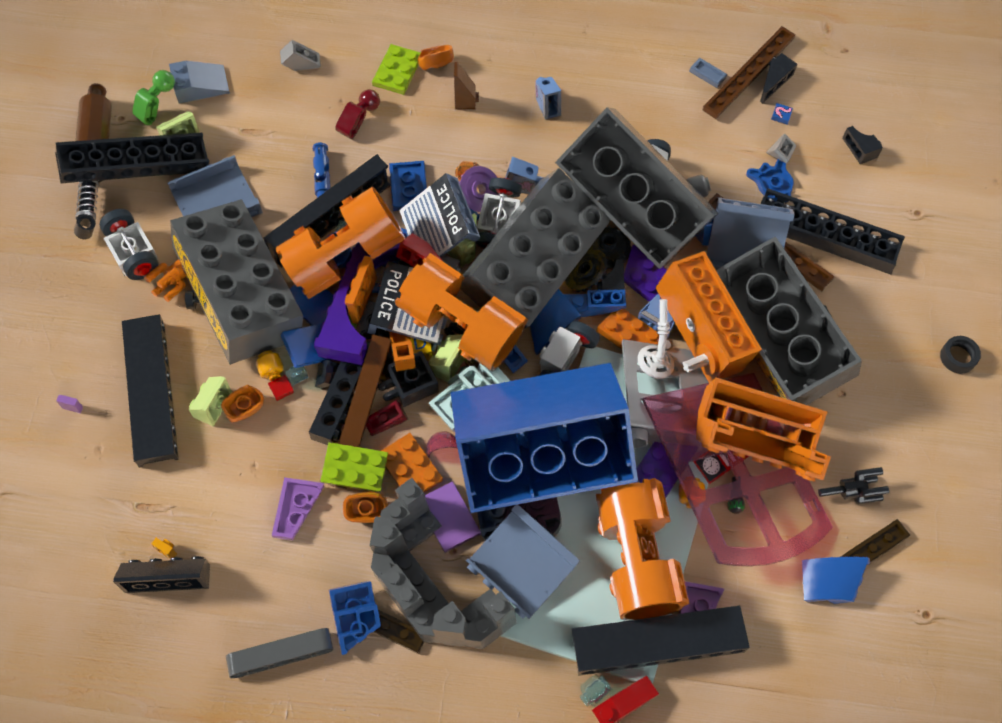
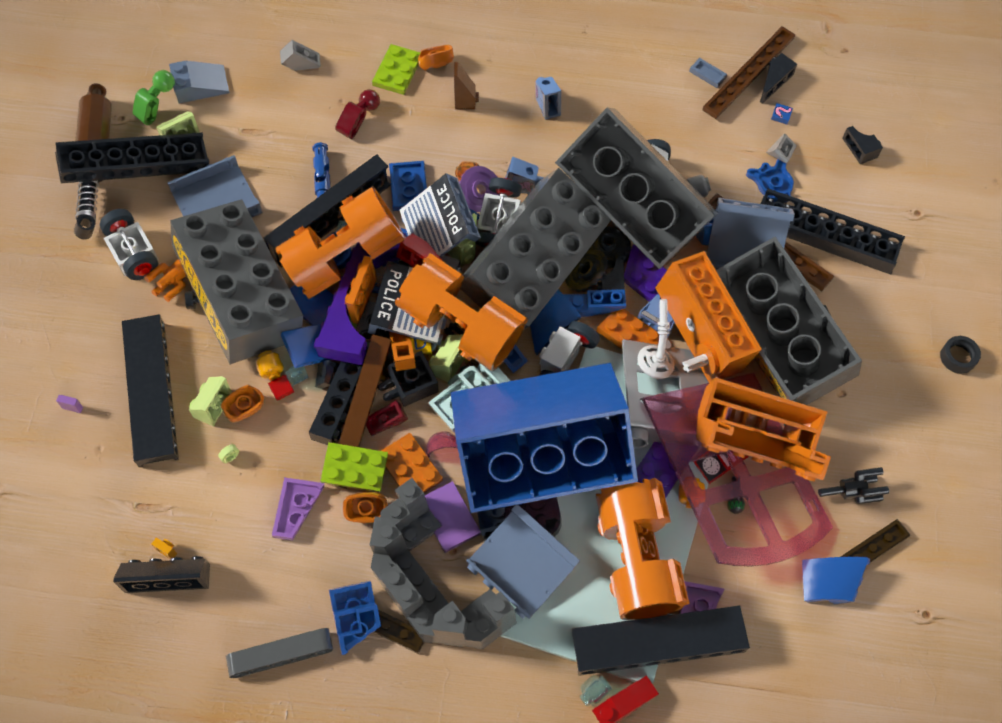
(228, 453): none -> yellowish green tile

